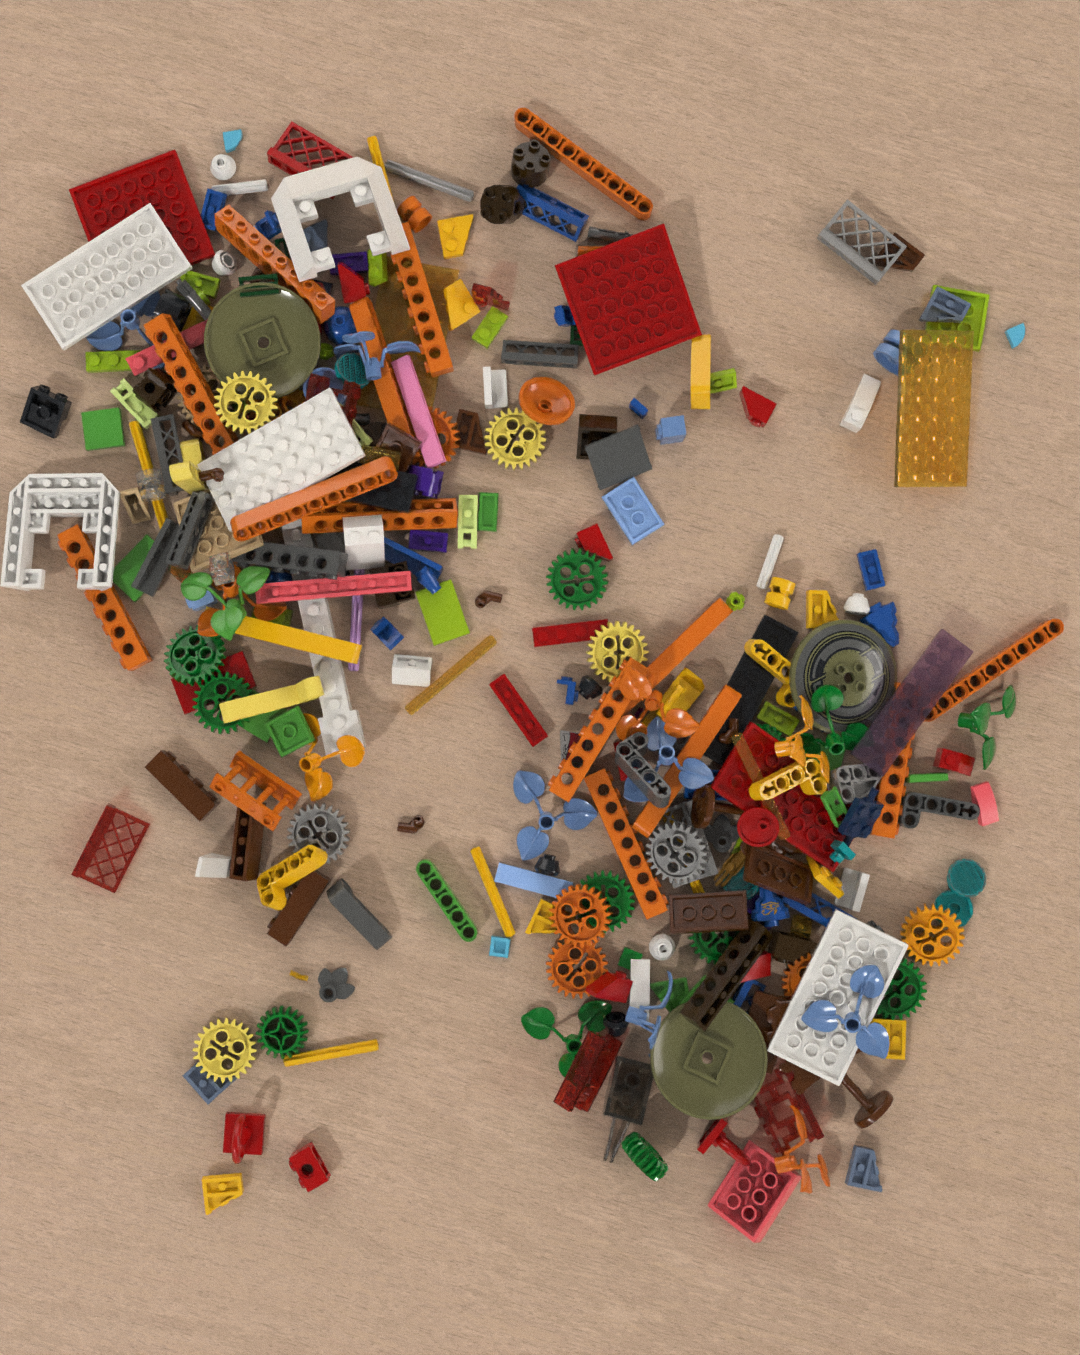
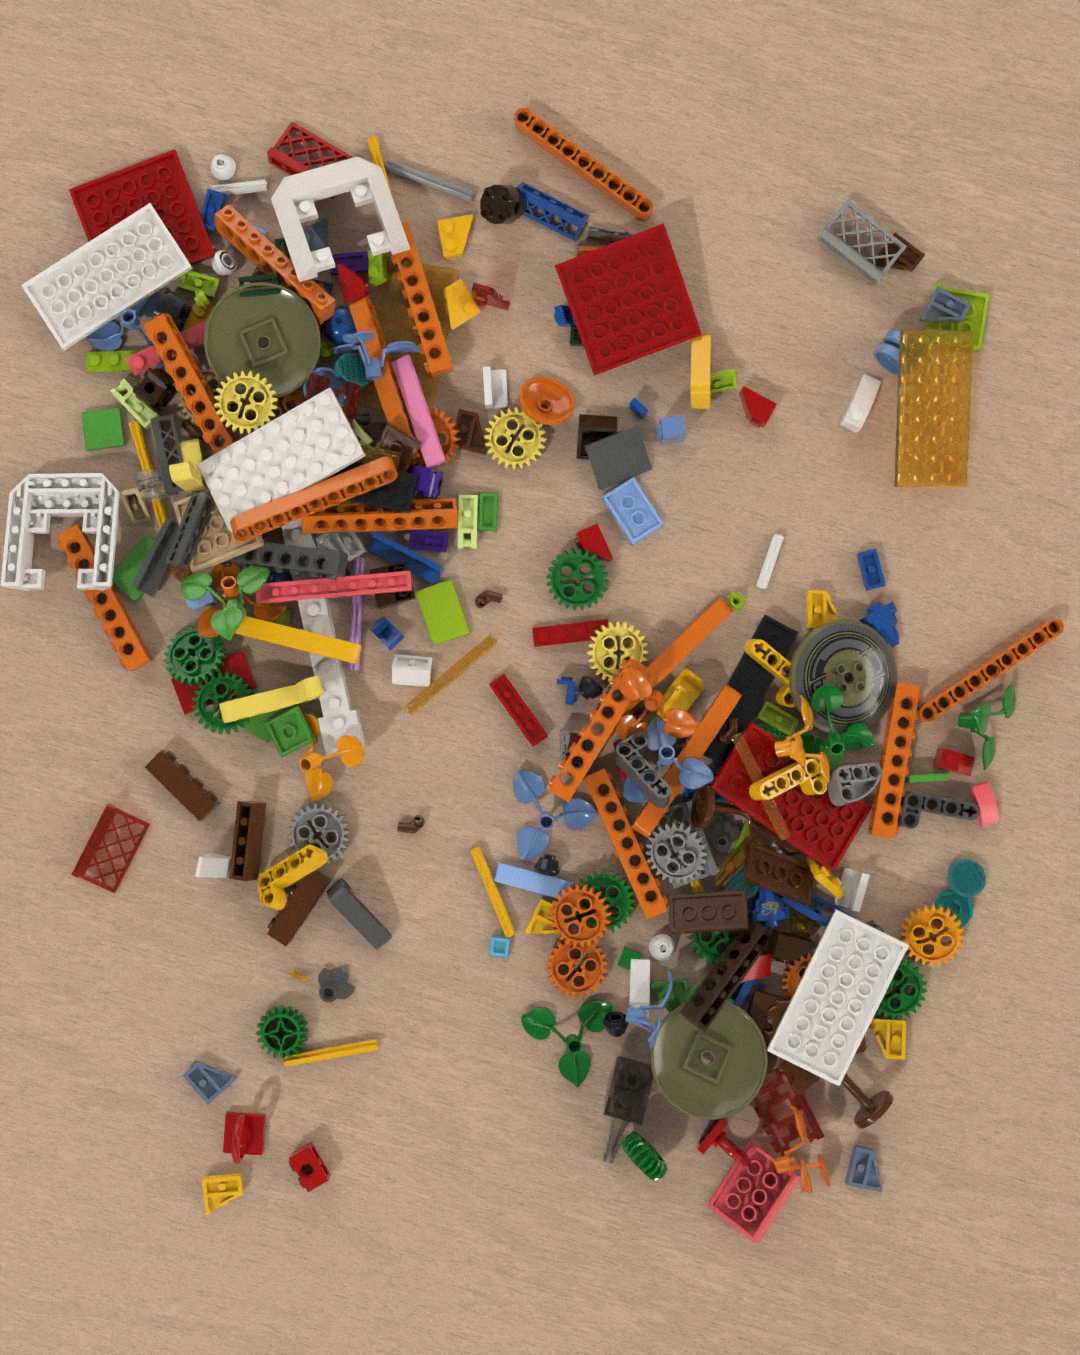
(45, 410): black plate -> none
(193, 298): dark grey piece -> none
(216, 474): reddish brown arm -> none
(221, 568): clear brick -> none
(232, 139): medium azure tile -> none
(234, 1034): light yellow gear -> none
(263, 779): orange fence -> none
(269, 225): blue bracket -> none
(364, 542): white slope -> none
(411, 211): orange wheel -> none
(428, 580): blue cone -> none
(447, 909): bright green beam -> none
(489, 327): lime plate -> none
(530, 164): dark brown brick -> none
(539, 359): dark grey fence -> none
(588, 1071): clear red fence -> none
(611, 987): red slope -> none
(758, 826): red piece -> none
(779, 593): yellow wheel -> none
(833, 810): bright green piece -> none
(841, 852): teal tile -> none
(857, 605): white cone -> none
(861, 817): dark blue plate -> none
(872, 1039): medium blue plant -> none
(911, 702): plate -> none
(1015, 335): medium azure tile -> none

